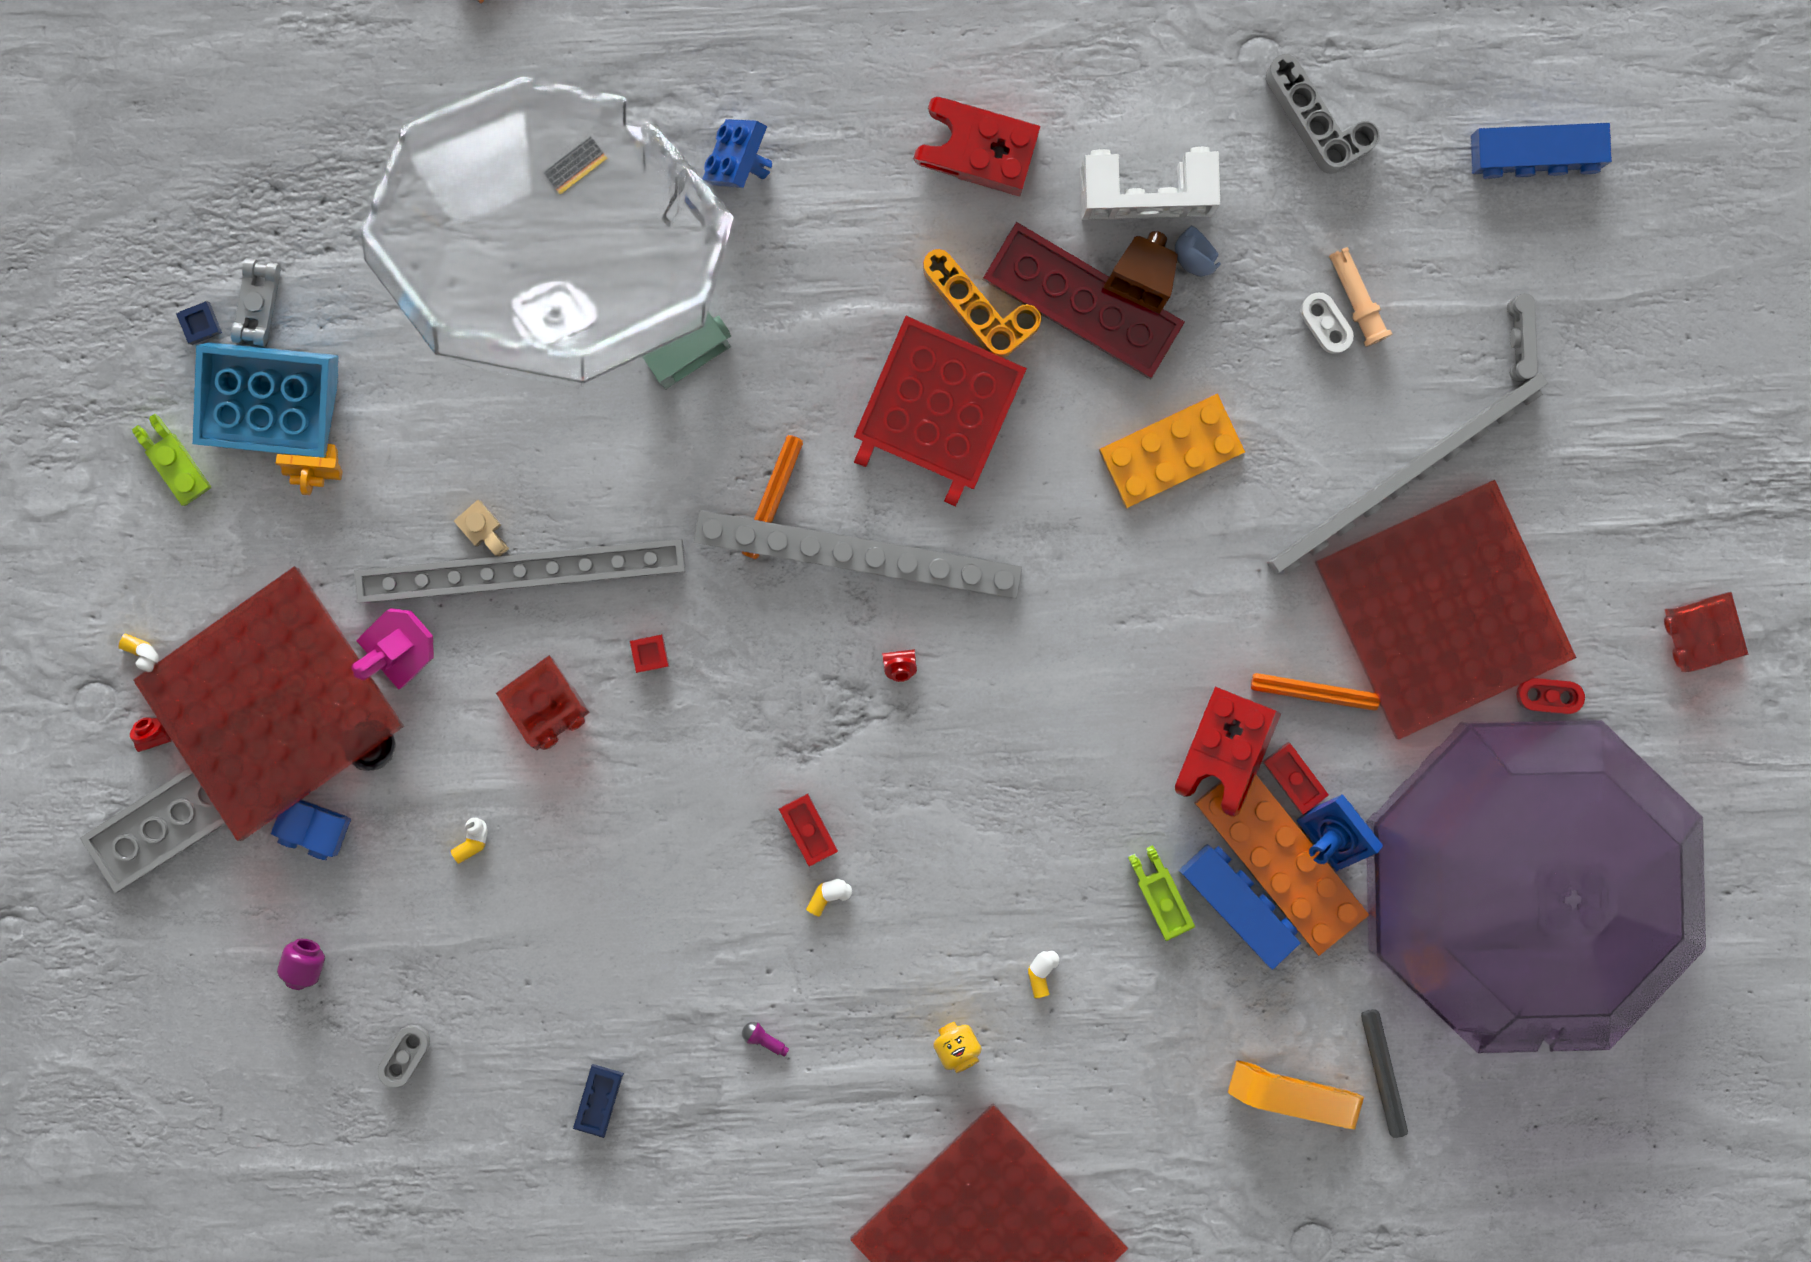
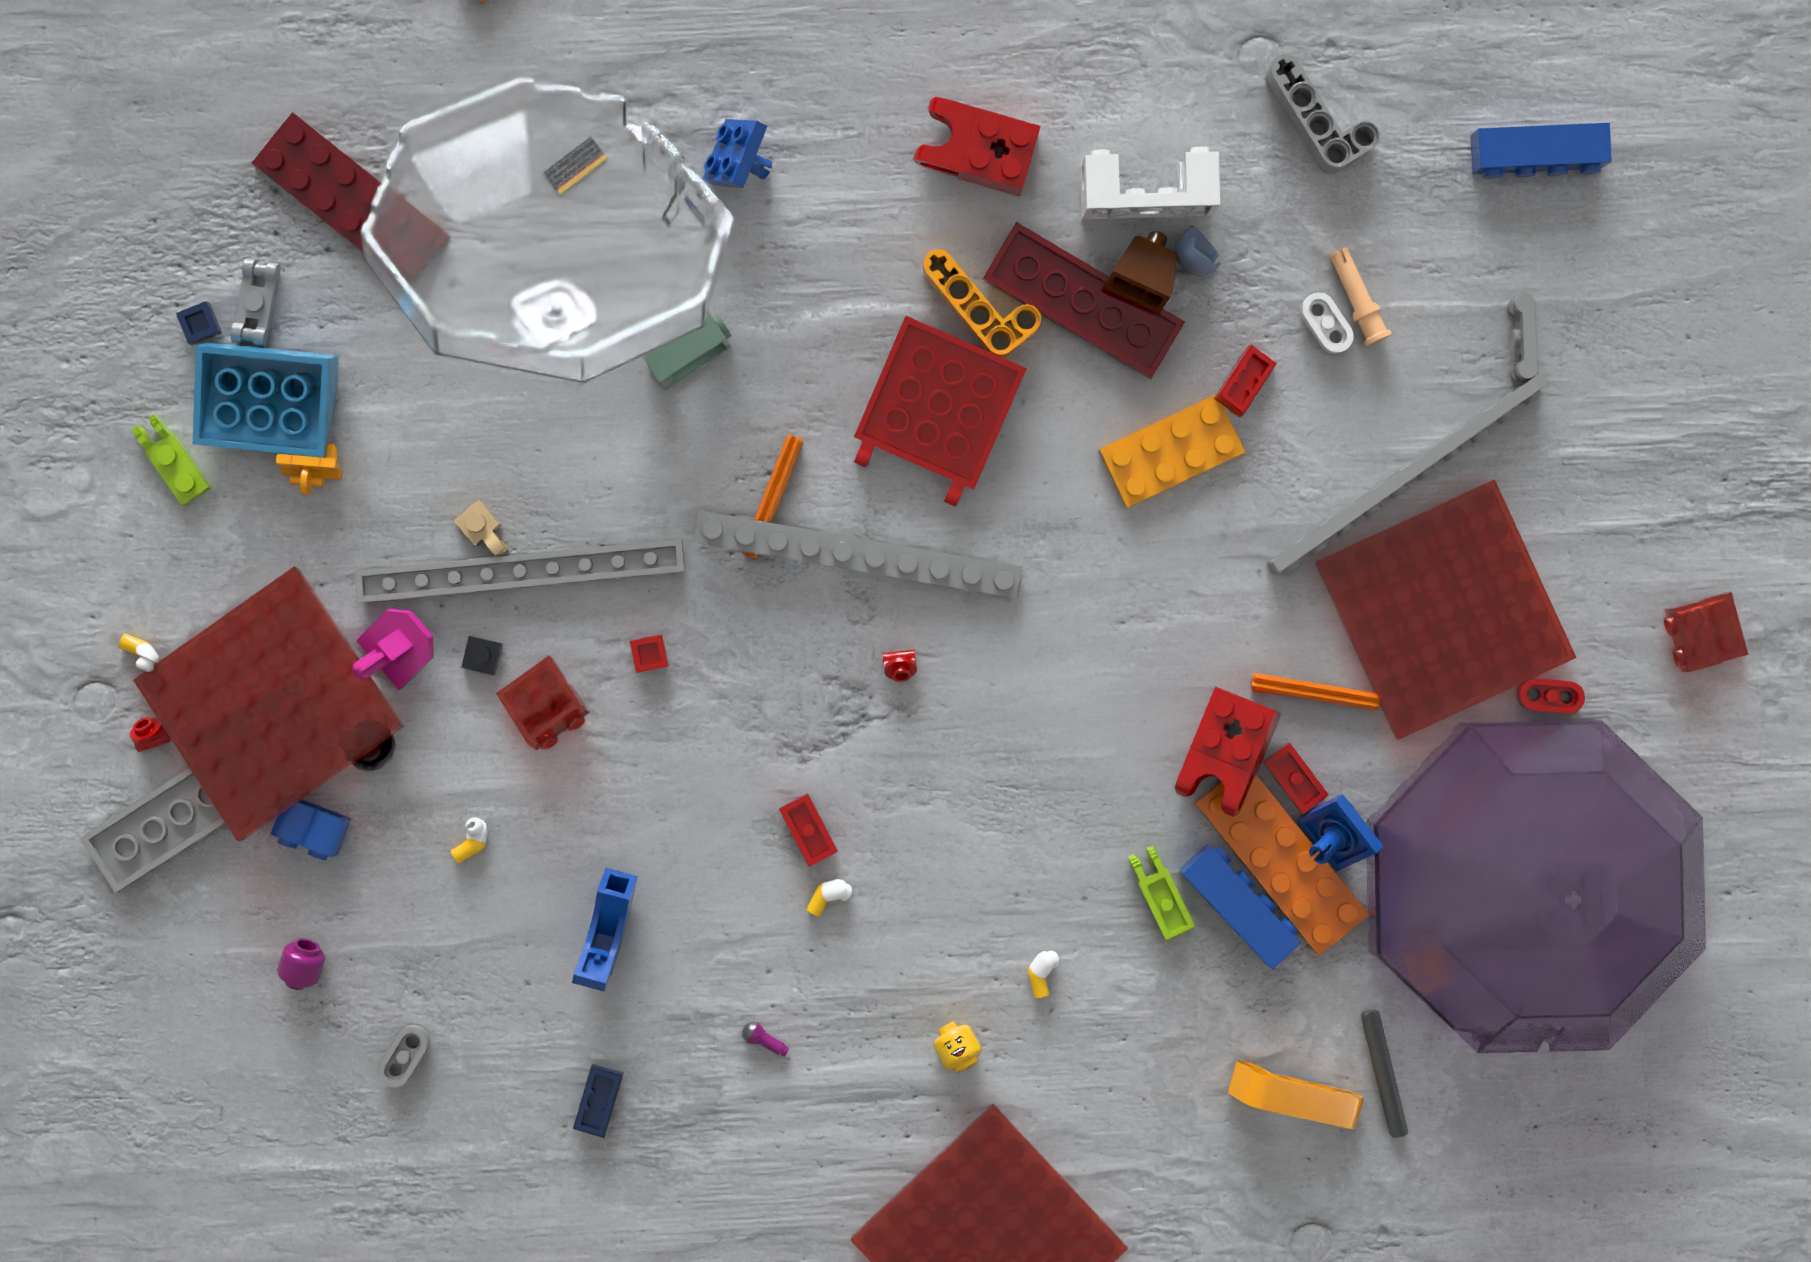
(319, 177): none -> dark red plate
(481, 655): none -> black plate
(606, 929): none -> blue arch
(1245, 380): none -> red plate

